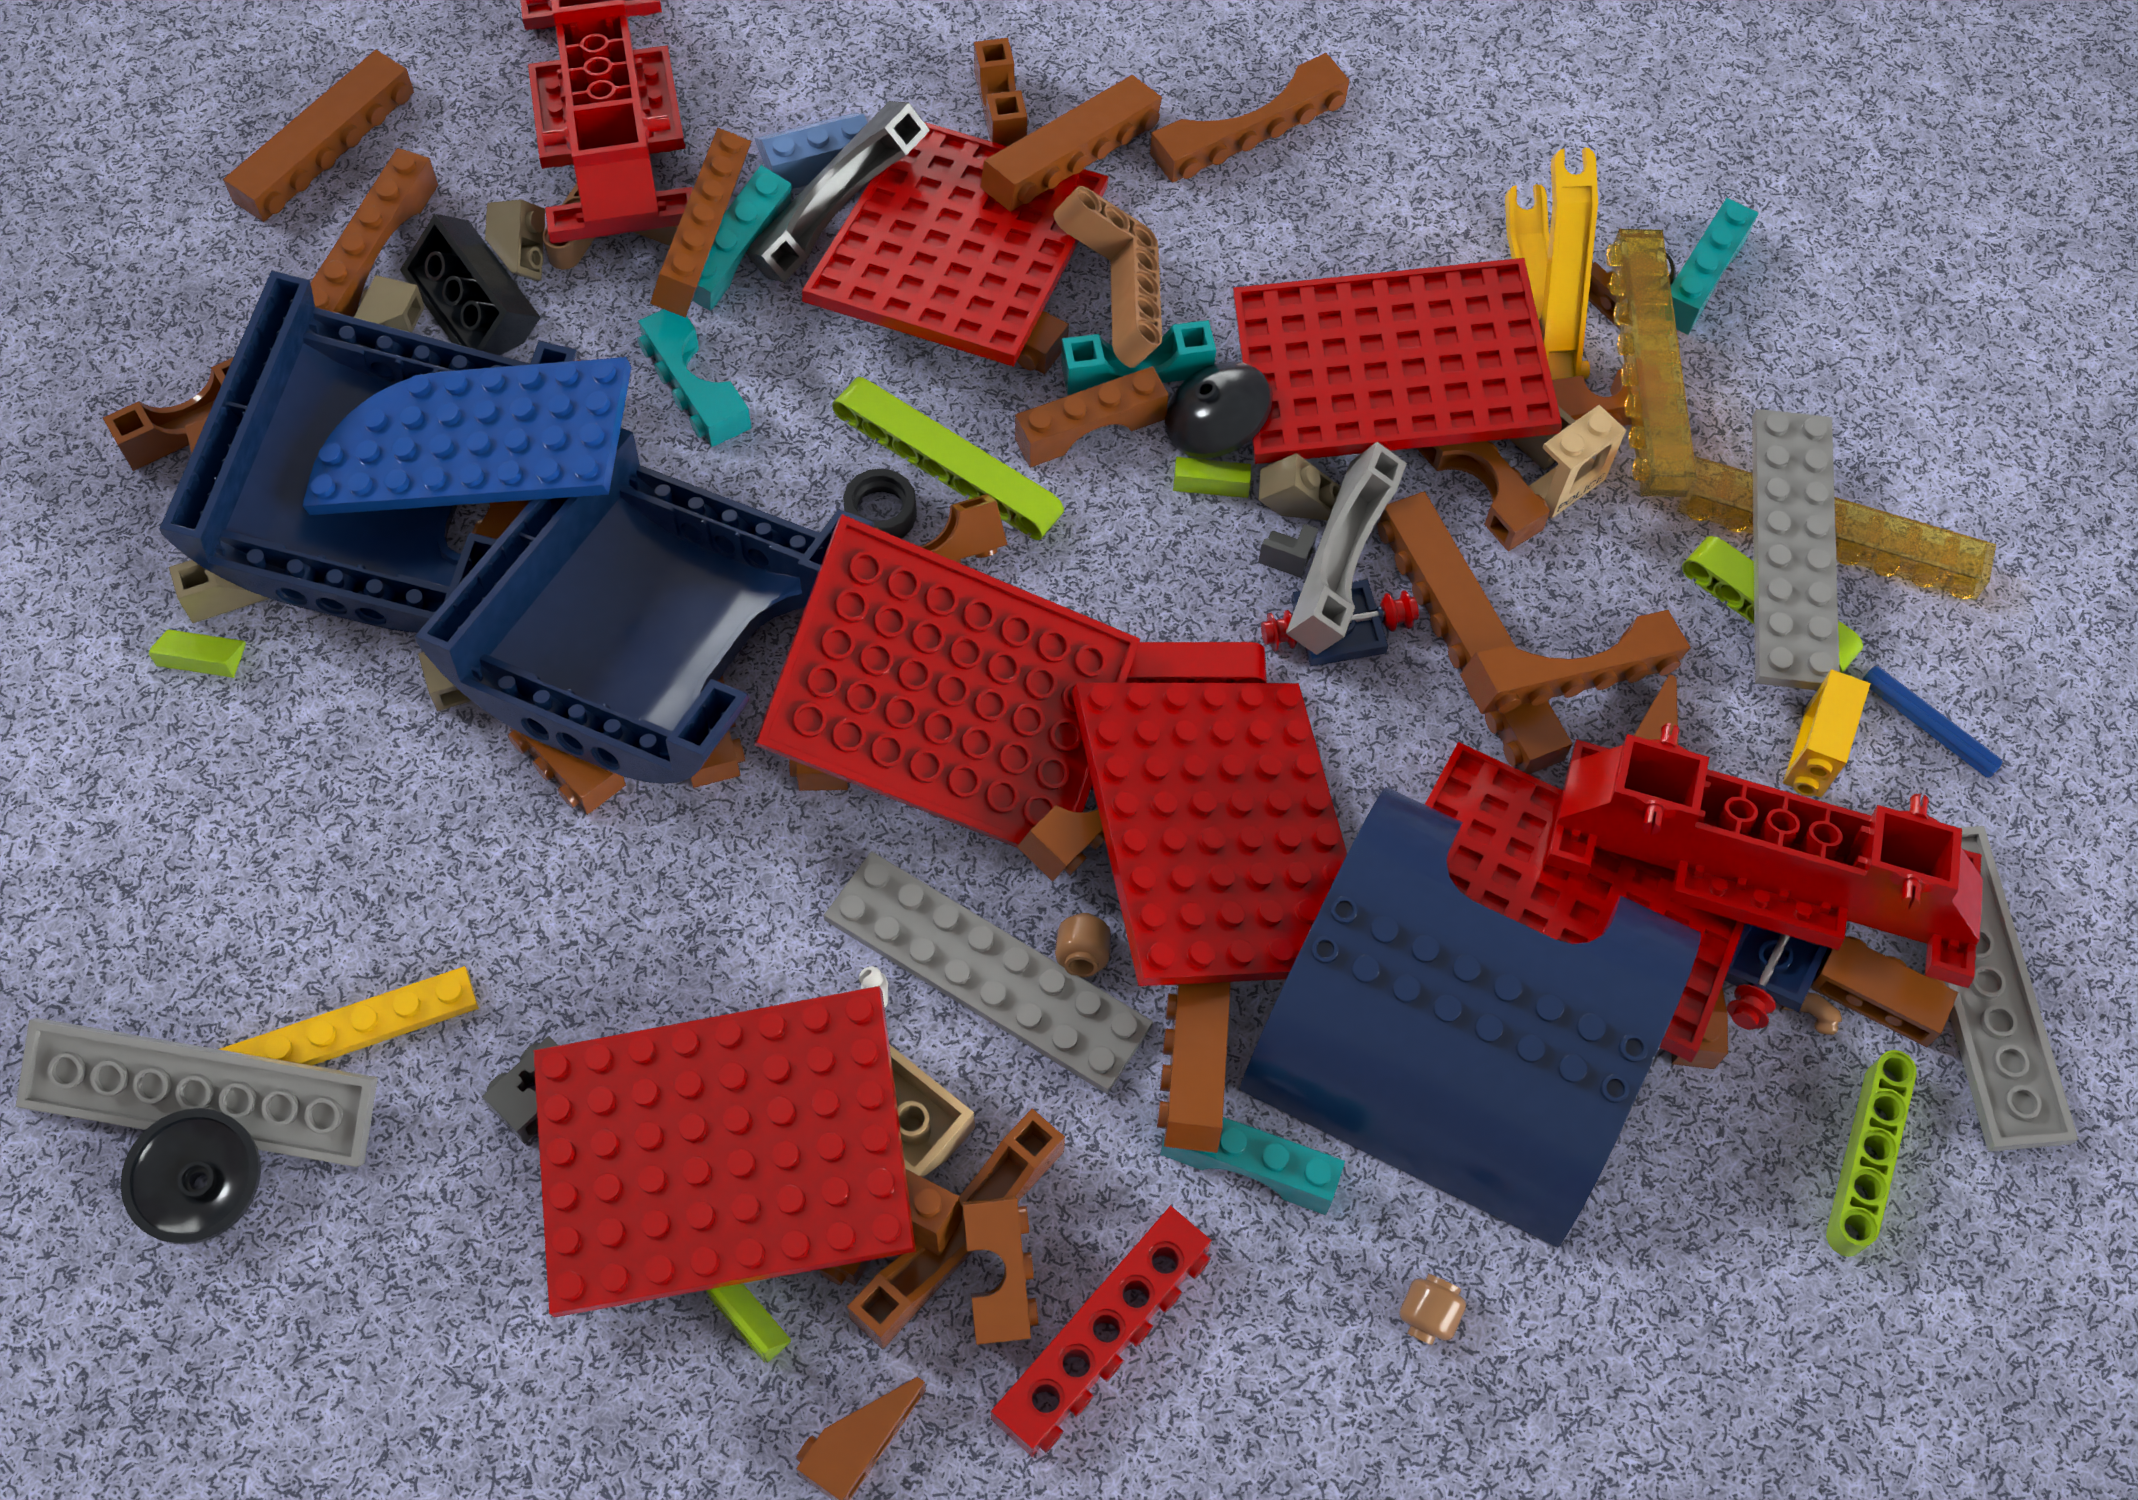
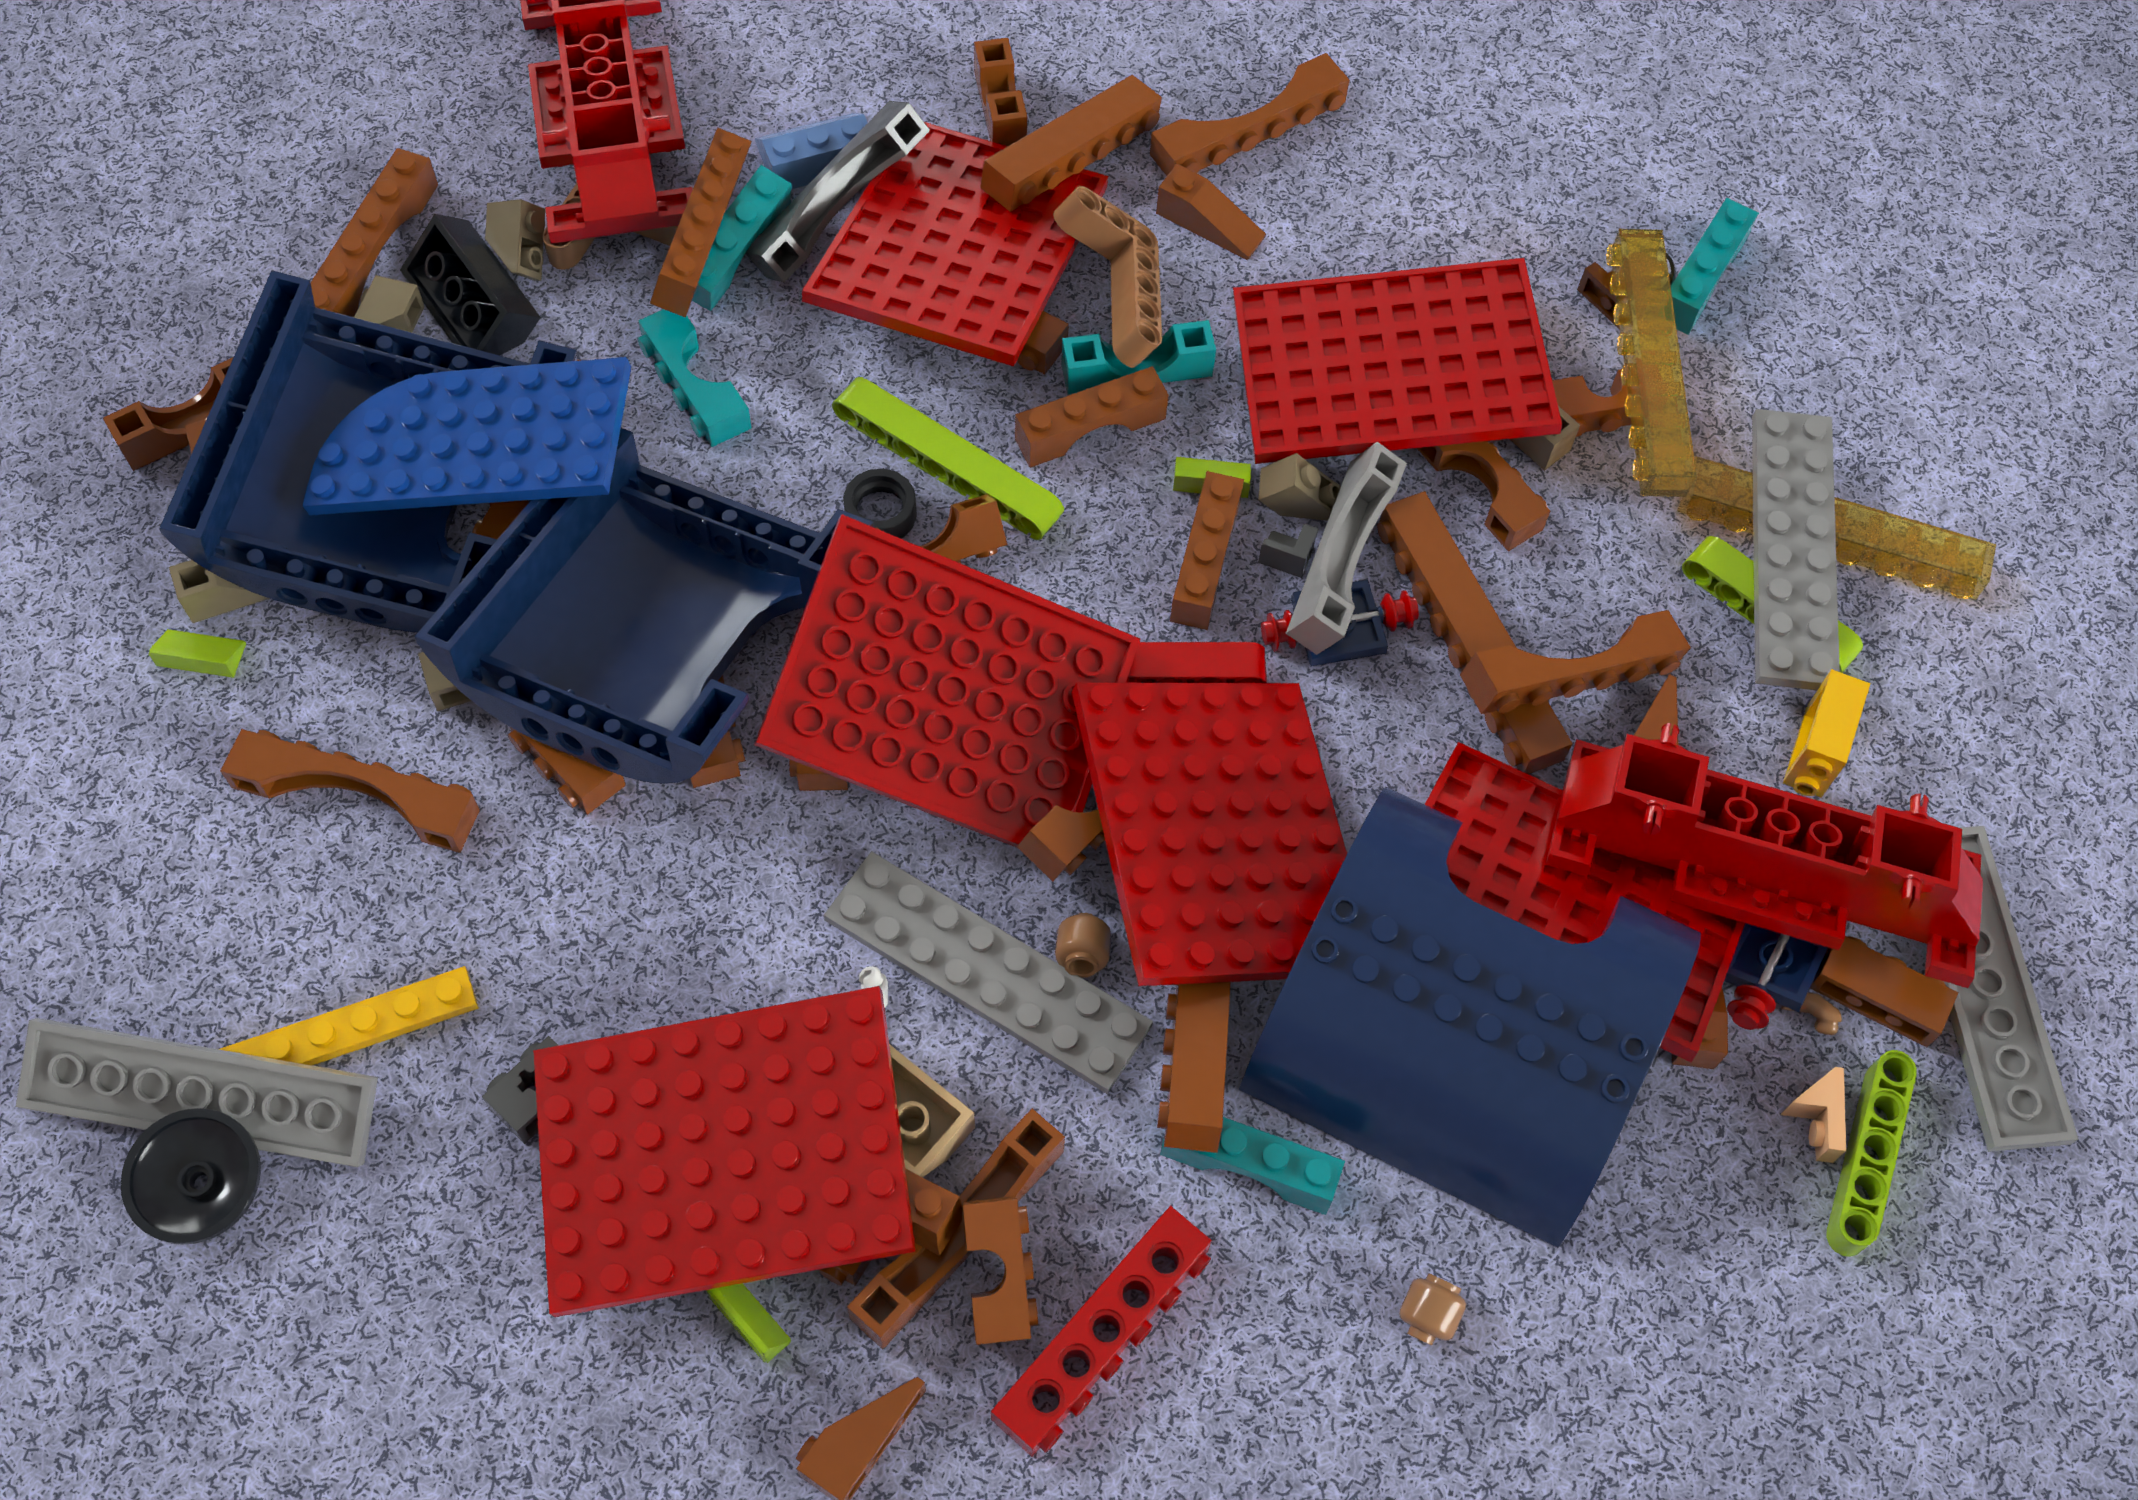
(271, 767): none -> dark orange arch
(319, 136): dark orange brick -> none
(1206, 211): none -> dark orange slope
(1206, 550): none -> dark orange arch
(1218, 409): black dish -> none
(1559, 261): yellow piece -> none
(1573, 451): tan window -> none
(1826, 1105): none -> light nougat slope
(1933, 722): blue axle -> none

